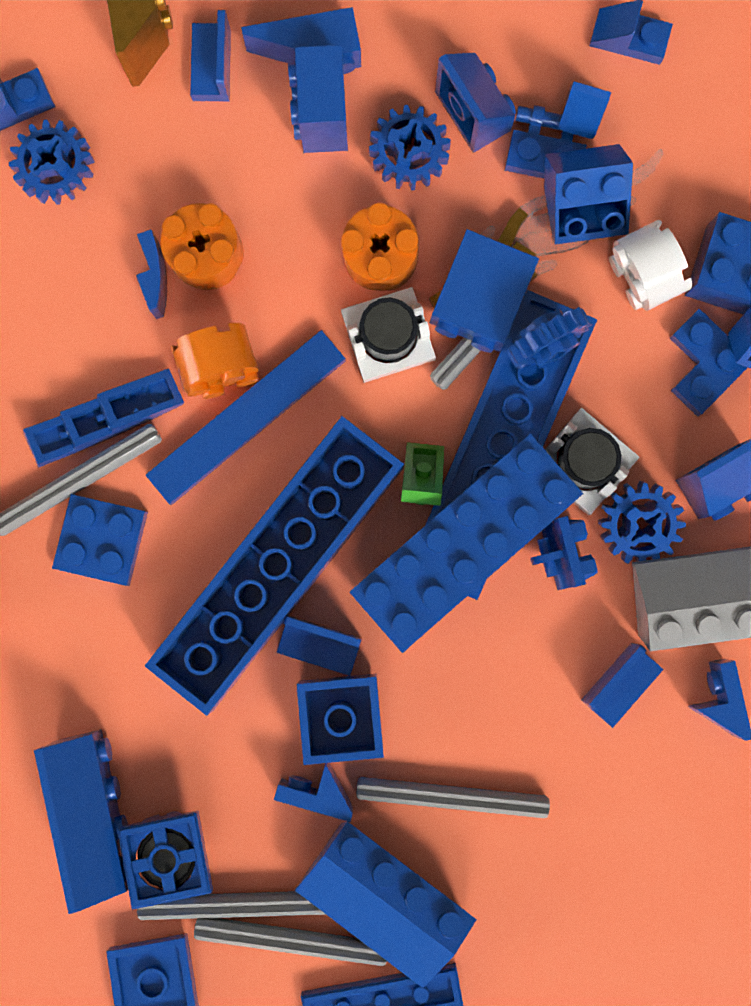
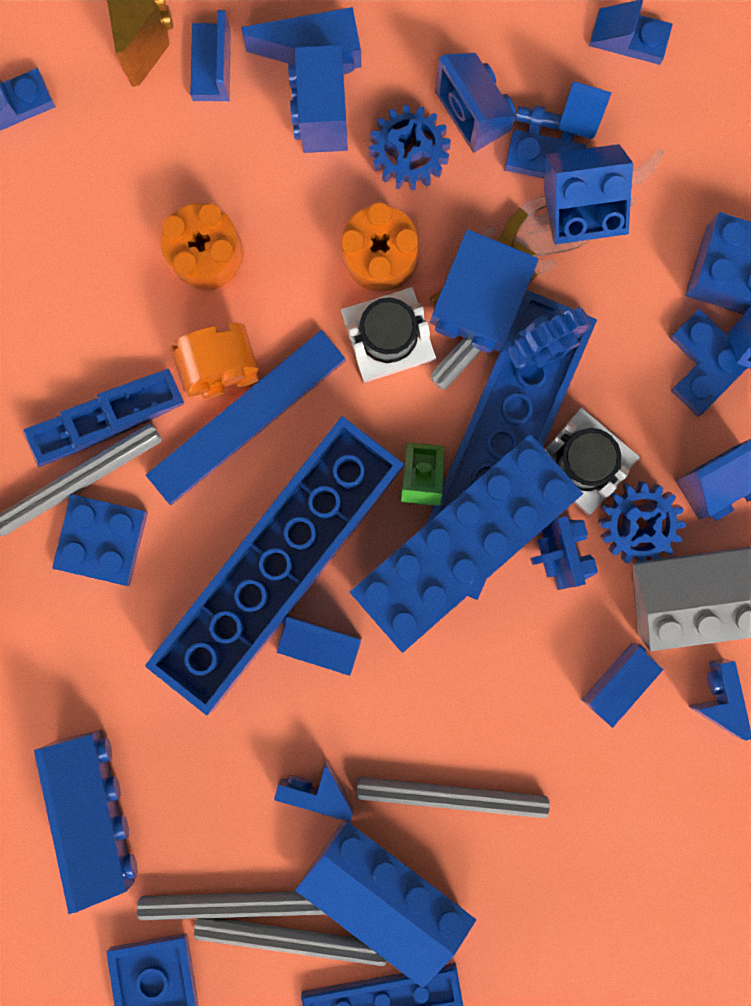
(48, 178): blue gear -> none
(154, 281): blue slope -> none
(165, 859): blue piece -> none
(340, 719): blue brick -> none
(651, 265): white brick -> none

